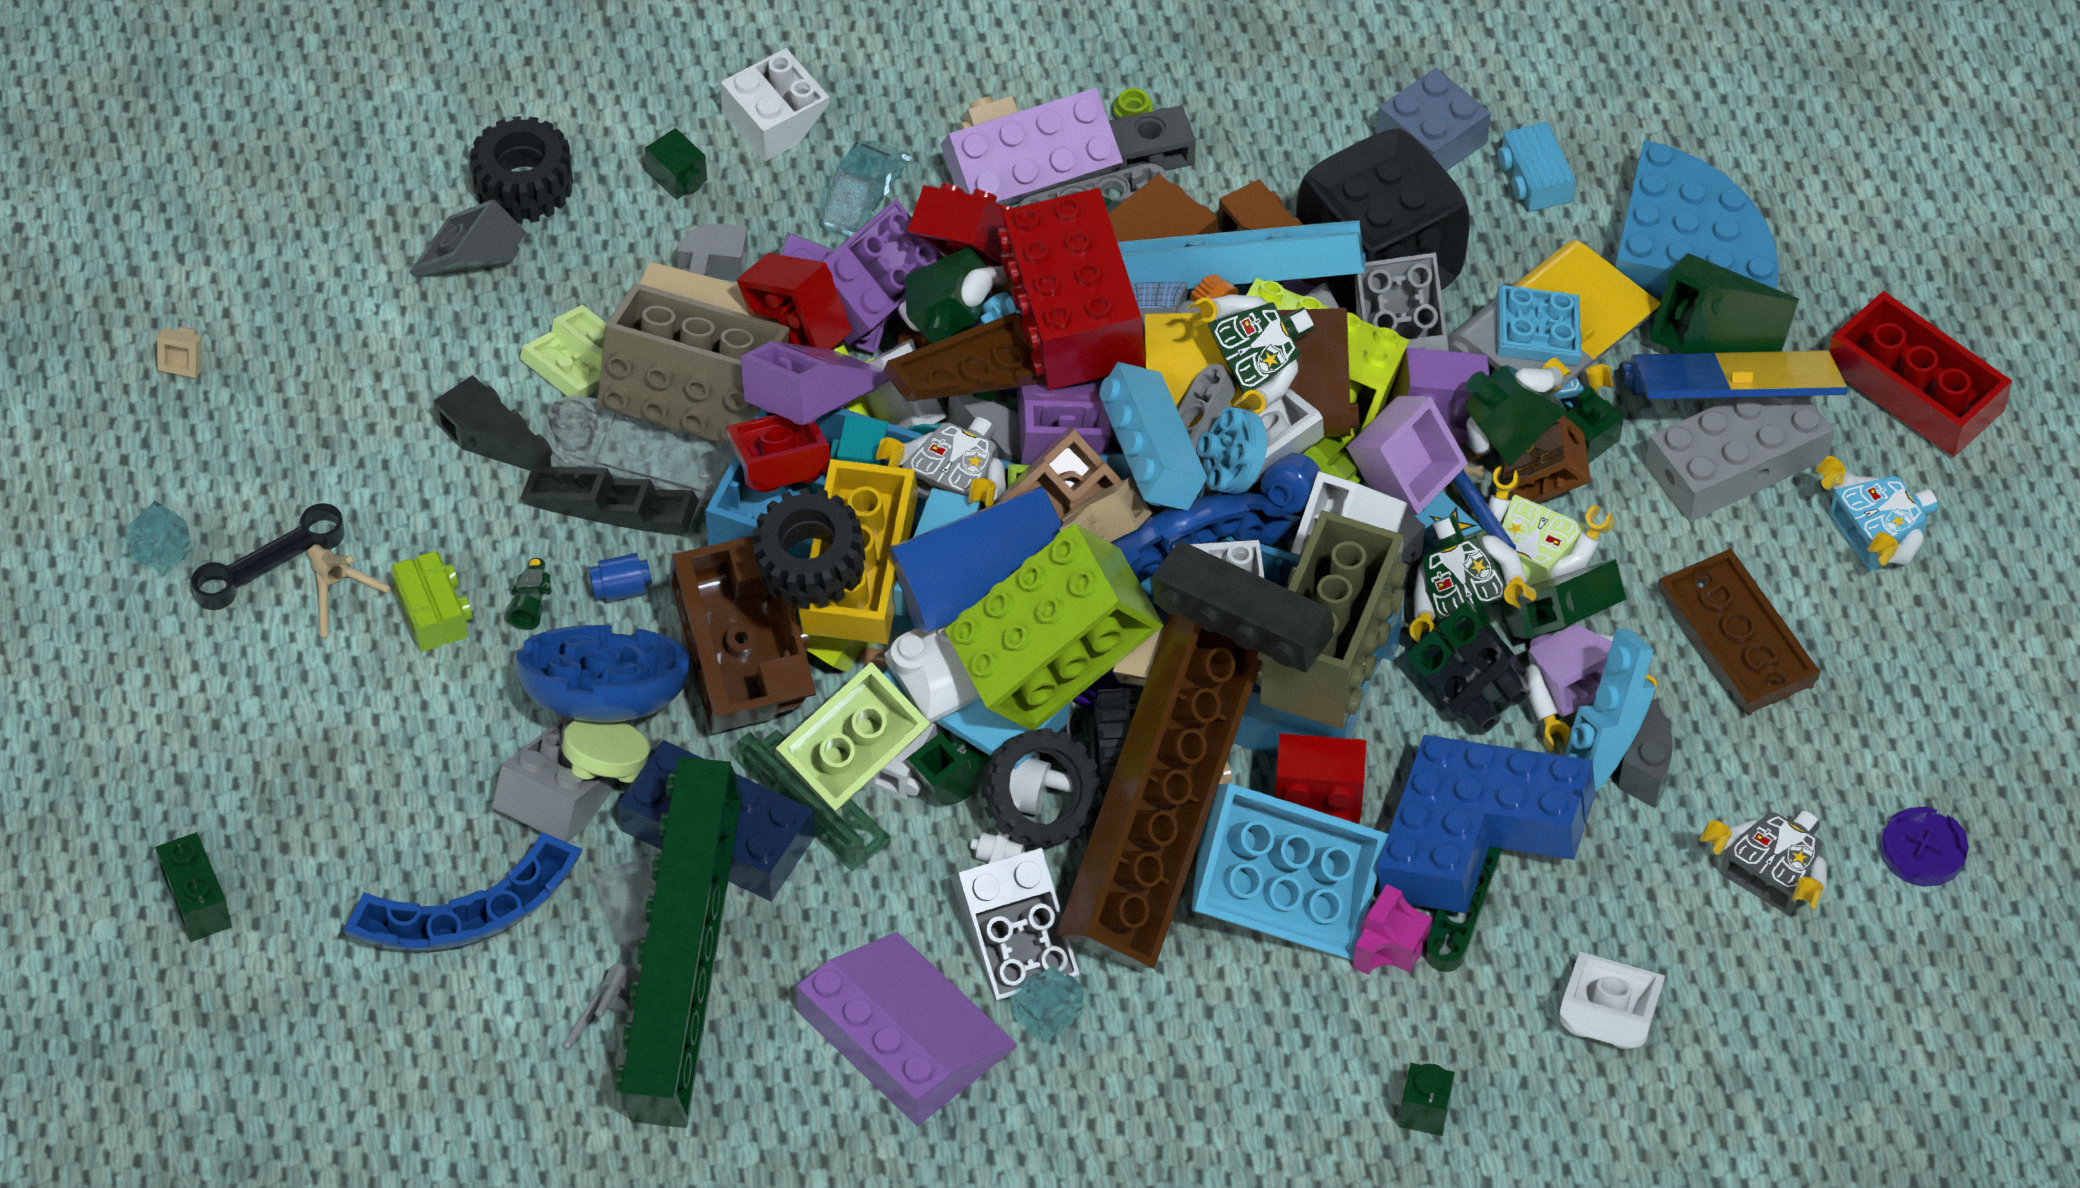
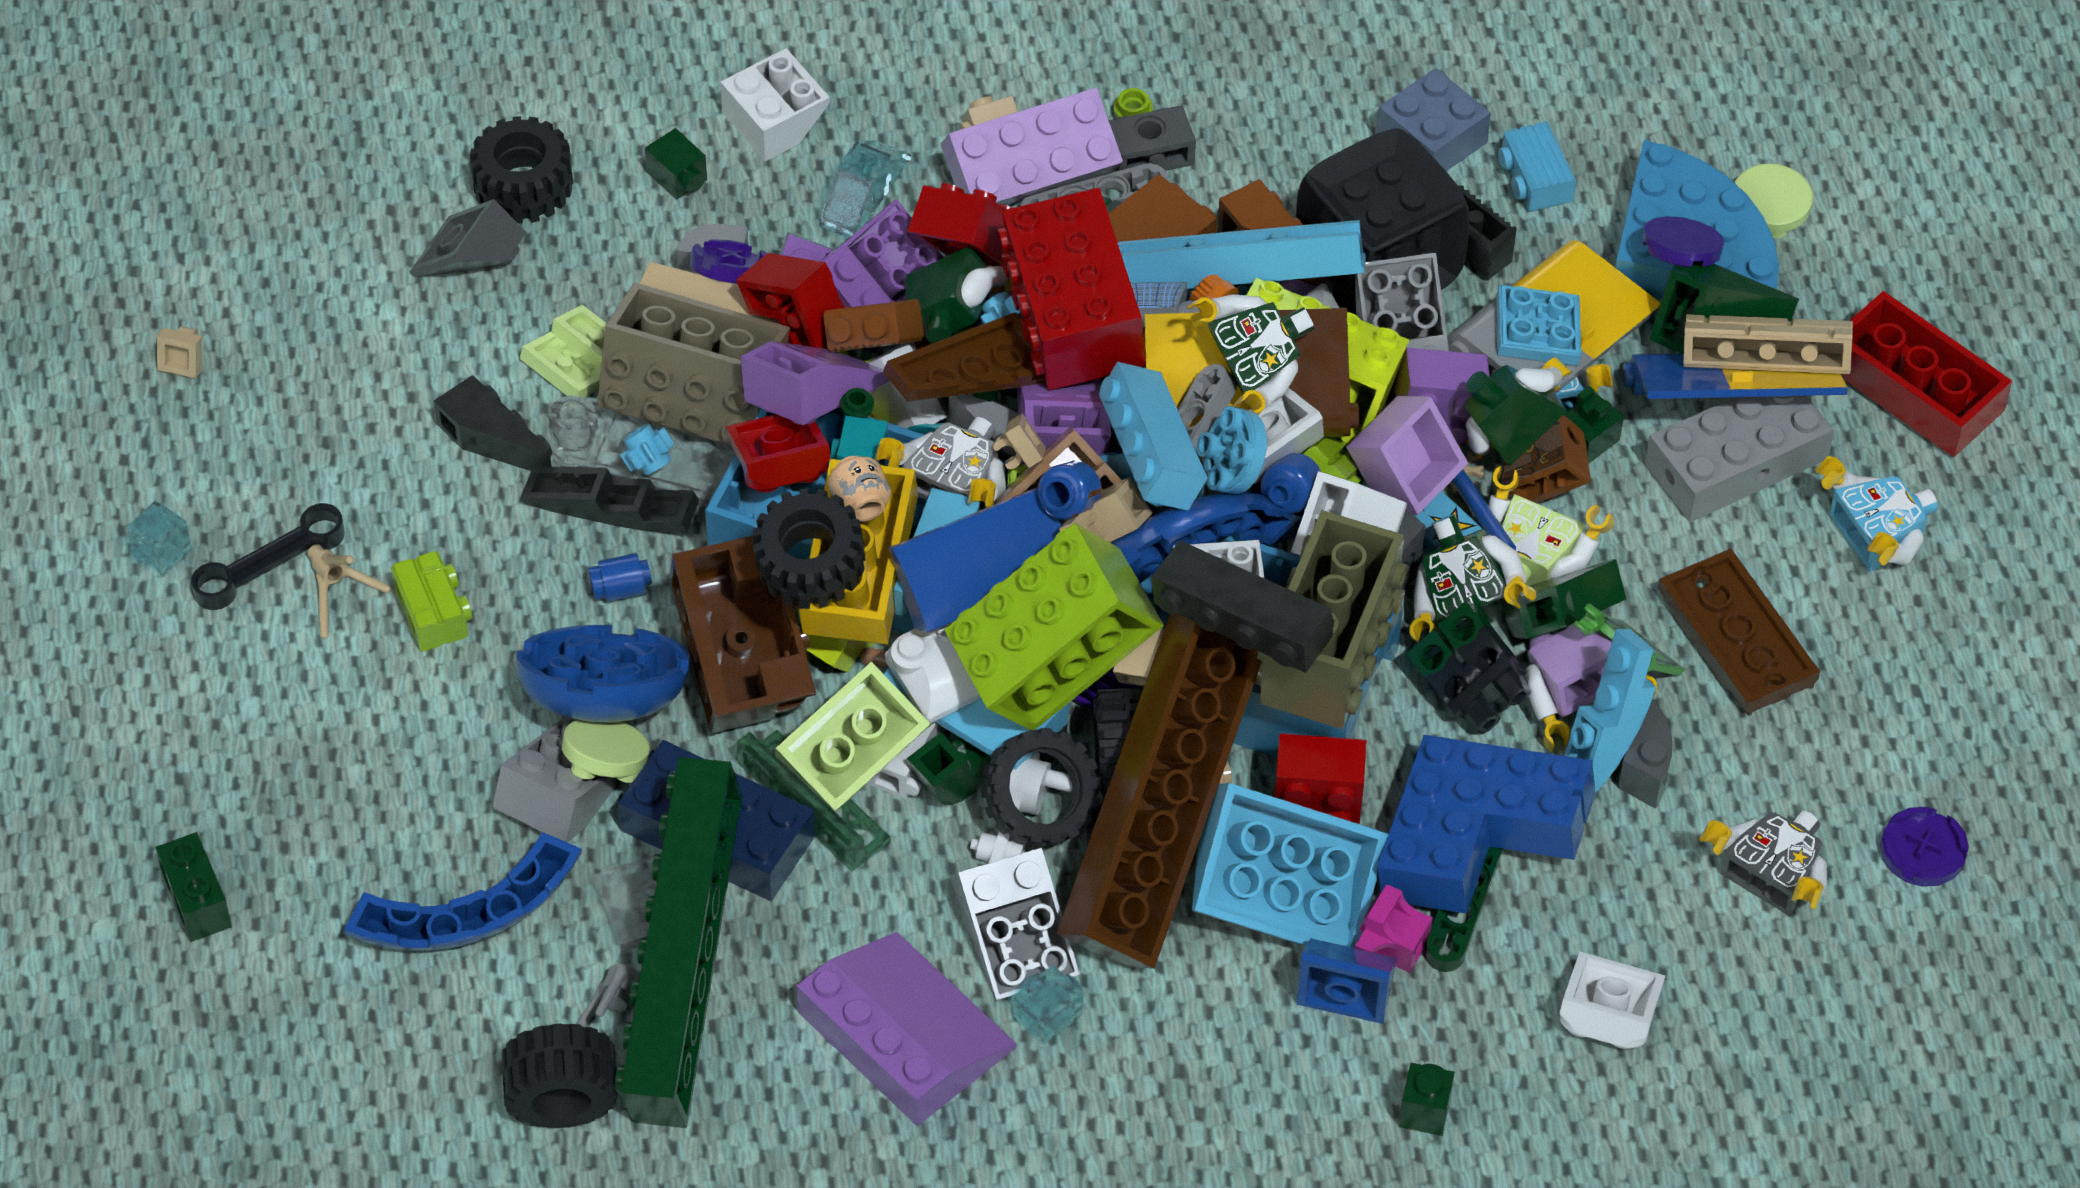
(526, 607): dark green piece -> none
(559, 1075): none -> black tyre
(647, 449): none -> medium azure gear
(723, 259): none -> dark purple tile
(856, 403): none -> dark green pin
(861, 485): none -> light nougat head
(873, 325): none -> dark orange brick
(1024, 440): none -> tan tile
(1069, 489): none -> blue head
(1345, 980): none -> blue slope
(1489, 239): none -> pearl dark grey brick
(1595, 620): none -> bright green flag
(1682, 241): none -> dark purple tile
(1768, 344): none -> tan brick
(1779, 195): none -> yellowish green tile

